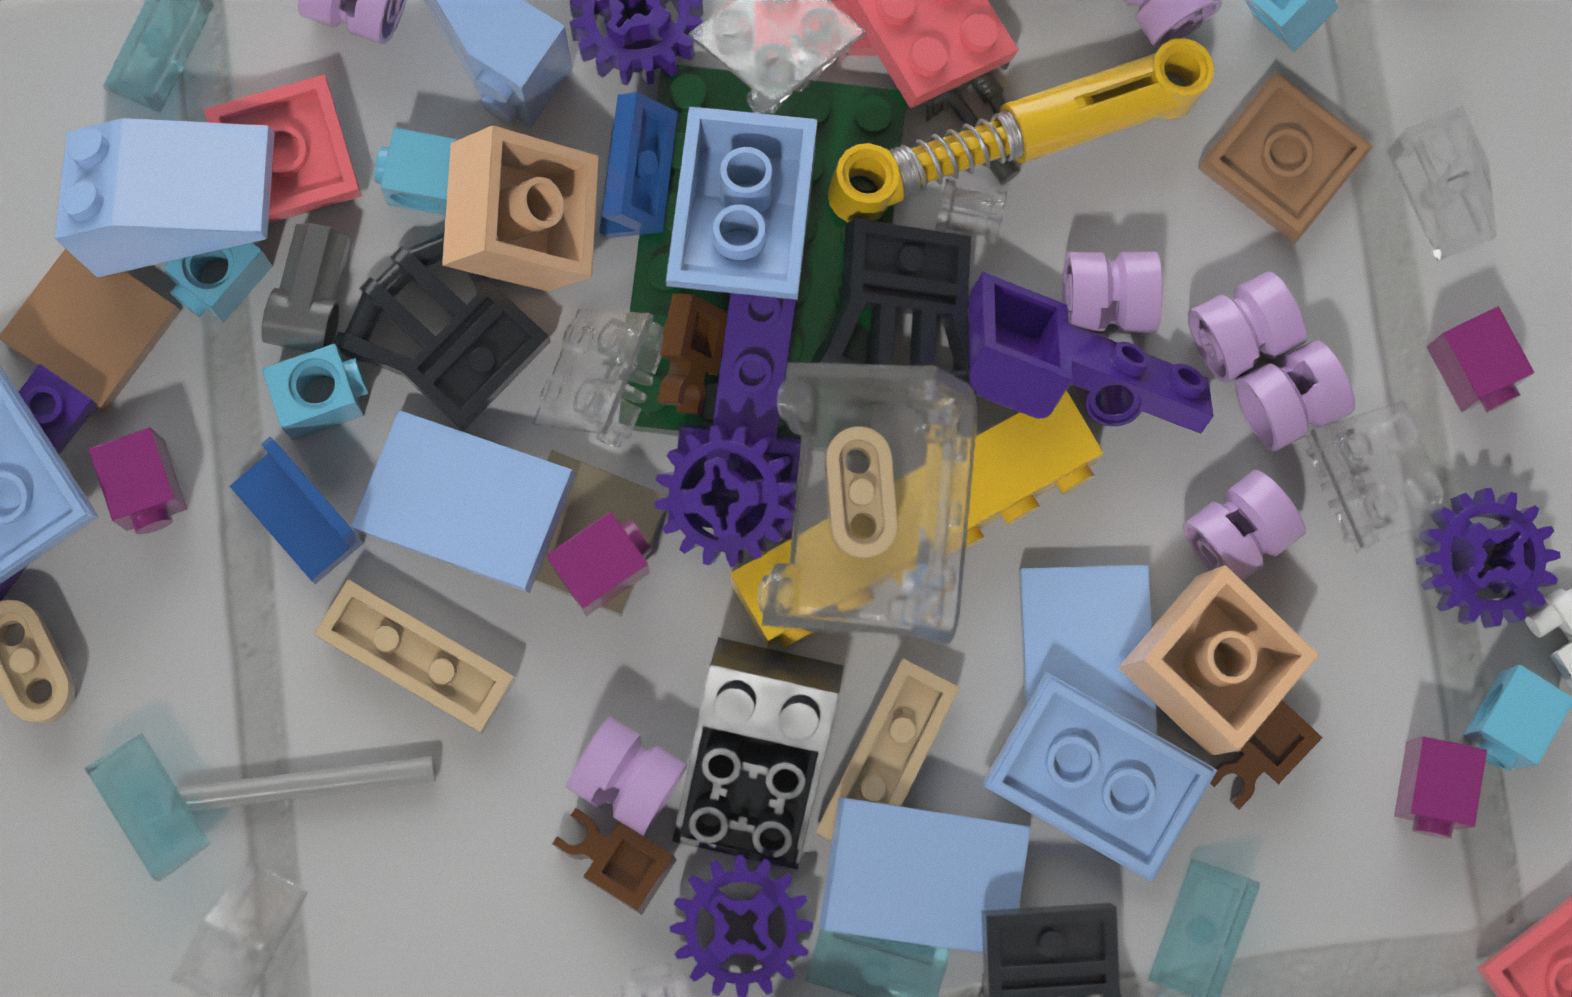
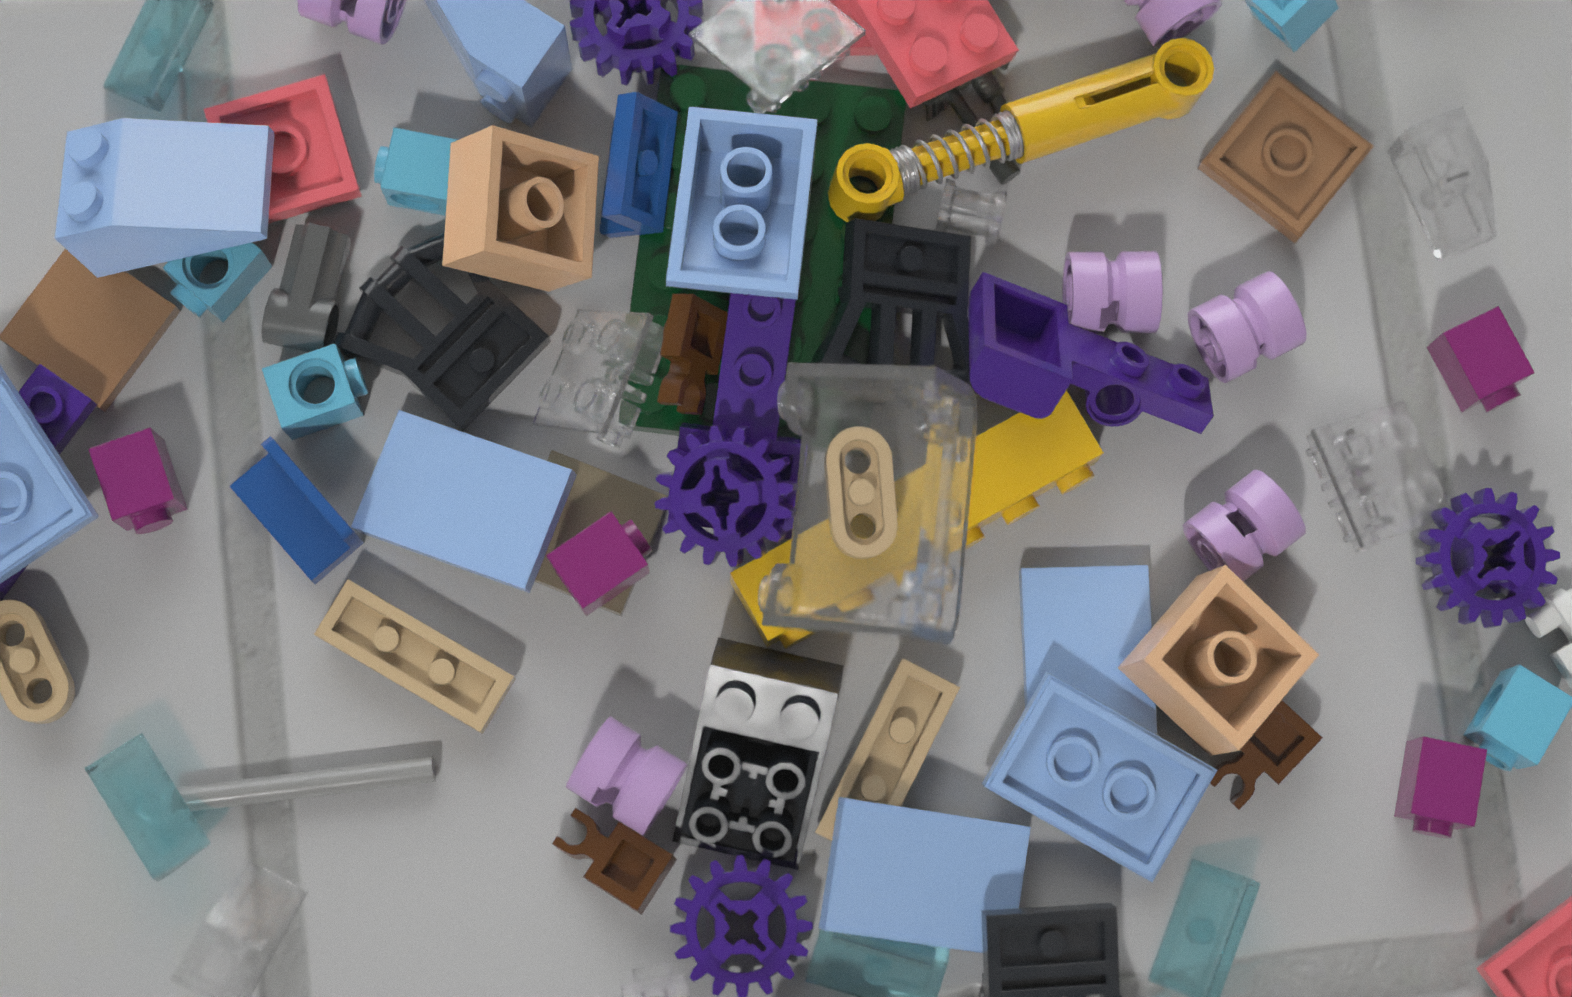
(1302, 392): lavender wheel -> none

